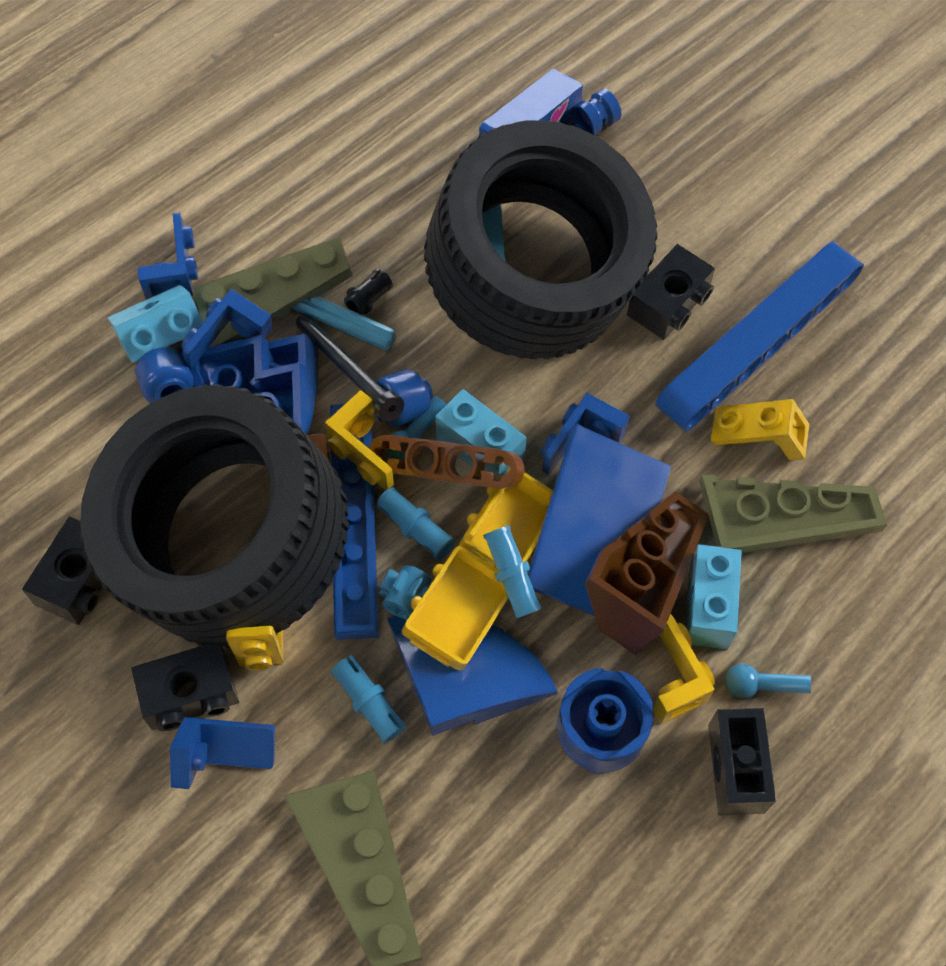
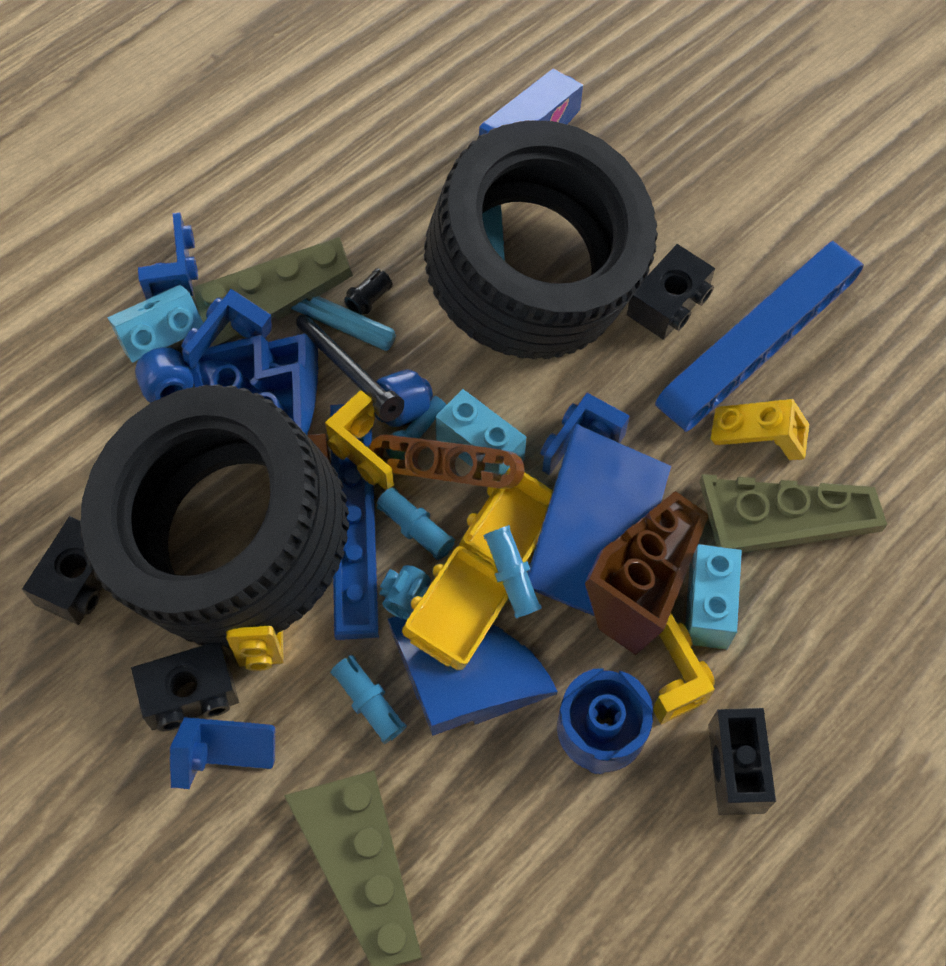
(599, 111): blue wheel -> none
(744, 682): dark azure bar -> none

